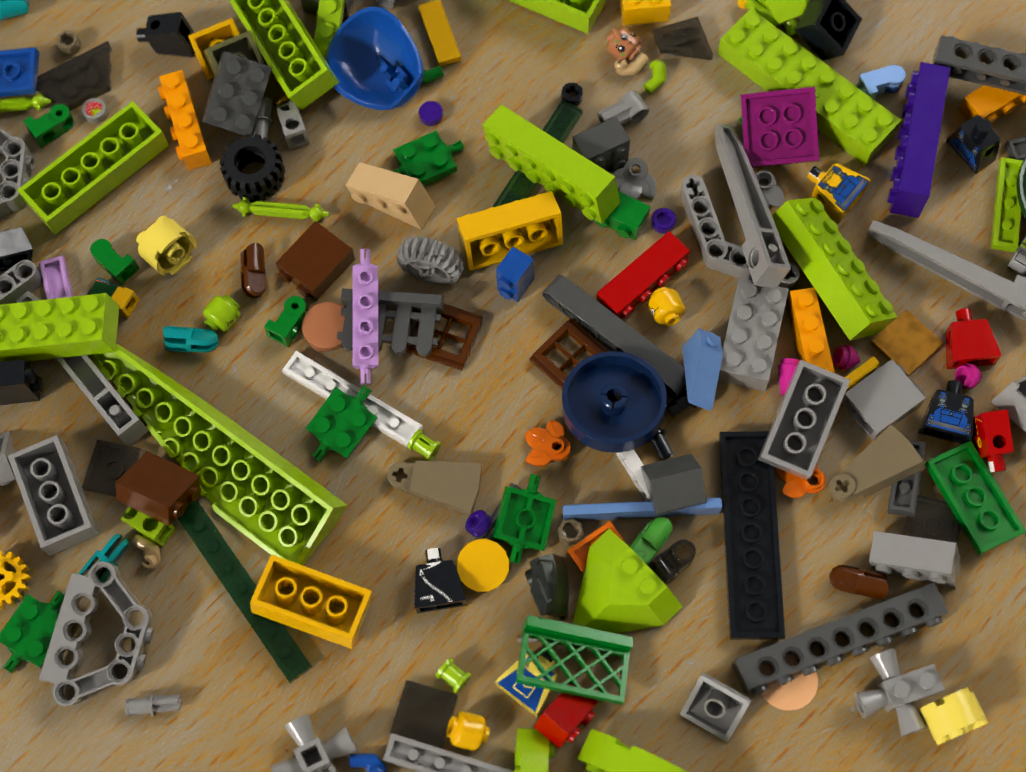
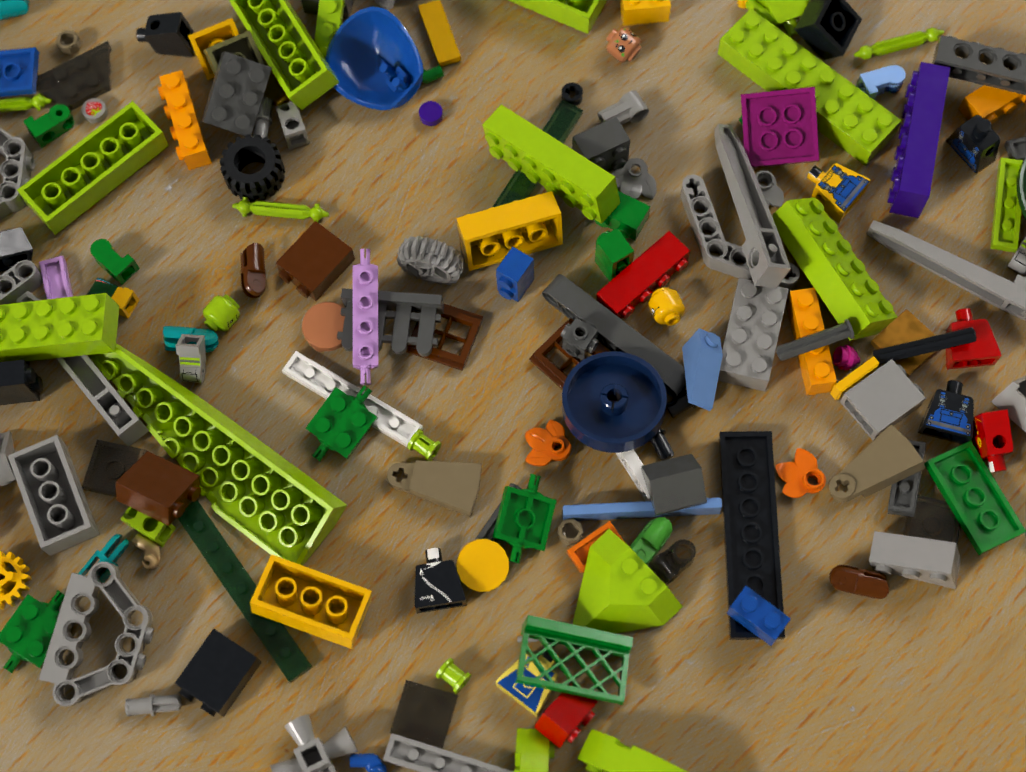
(166, 246): light yellow brick -> none
(191, 358): none -> light grey leg
(217, 673): none -> black brick
(288, 322): green leg -> none
(391, 193): tan wedge -> none
(427, 158): green plate -> none
(467, 730): yellow head -> none
(478, 523): dark purple tile -> none
(549, 585): pearl dark grey slope -> none
(579, 338): none -> dark grey brick
(613, 253): none -> green brick
(631, 68): tan arm -> none
(658, 76): lime arm -> none
(663, 220): dark purple tile -> none
(683, 40): clear smoke wing -> none
(715, 707): light grey slope -> none
(758, 615): none -> blue piece
(785, 372): dark pink cone -> none
(793, 694): light nougat sticker -> none
(804, 419): light grey brick -> none
(815, 341): none -> dark grey axle
(899, 43): none -> lime wheel
(899, 691): light grey brick -> none
(925, 345): none -> black axle
(926, 599): dark grey brick -> none
(953, 715): light yellow brick -> none
(968, 375): dark pink plate -> none

